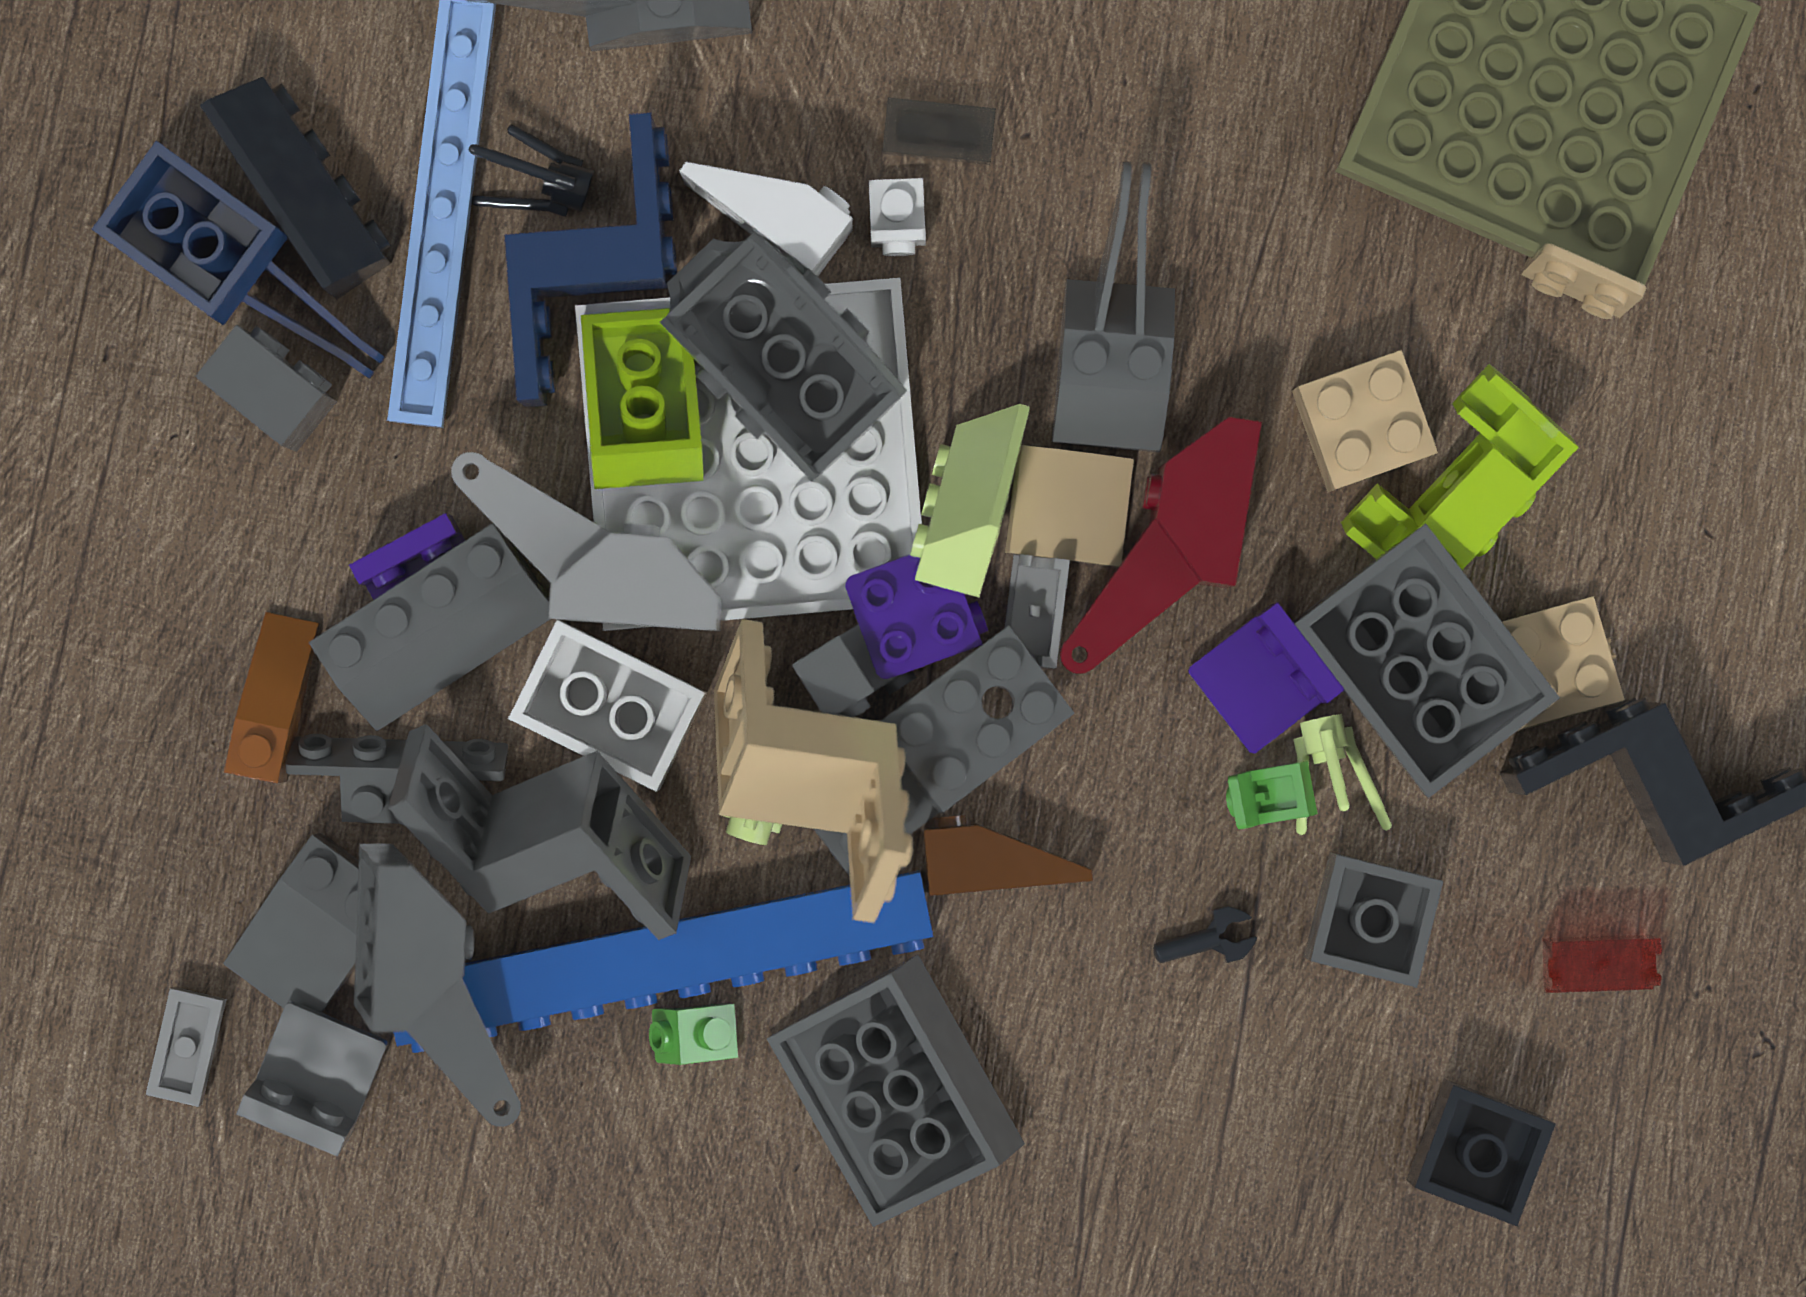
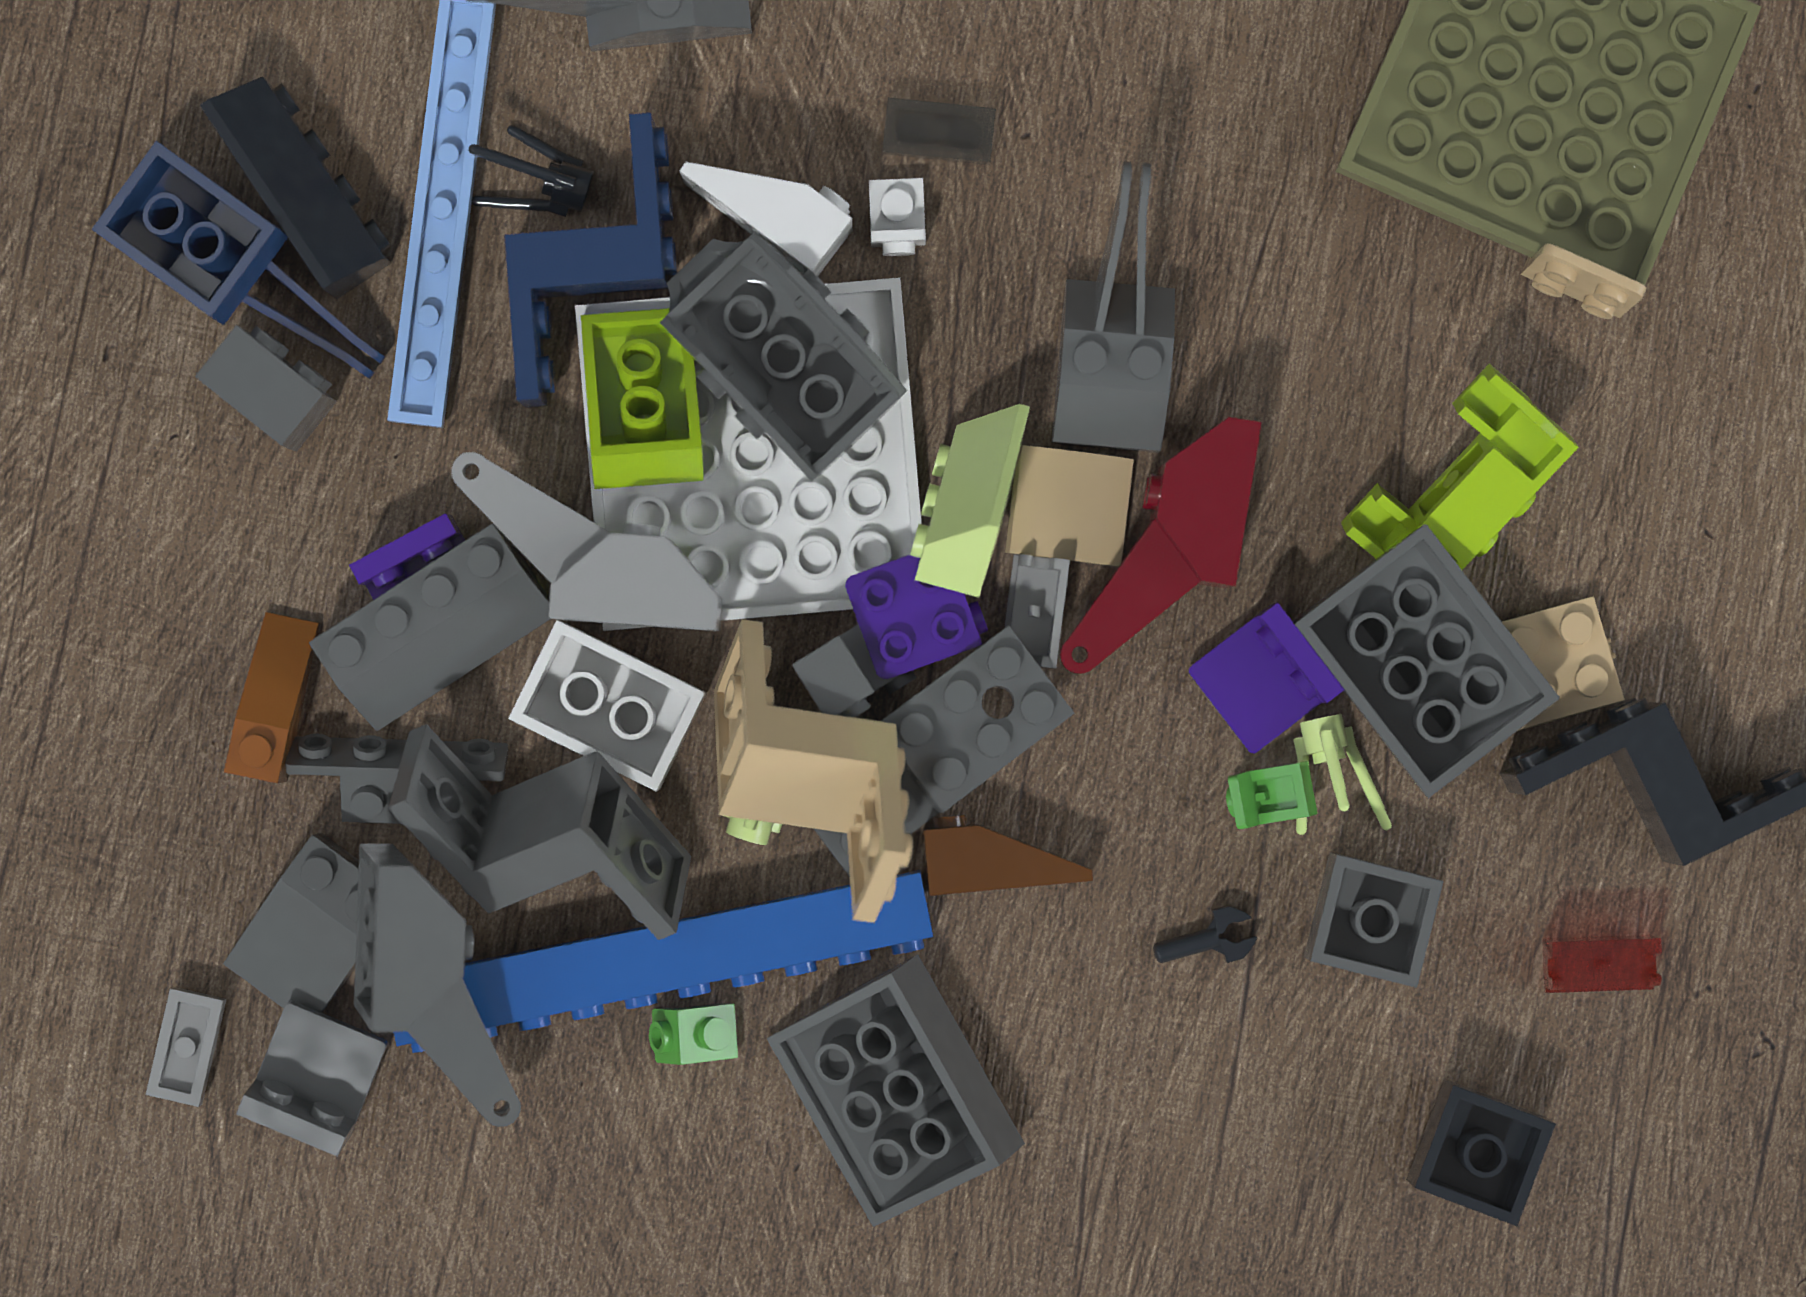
(1364, 421): tan brick -> none

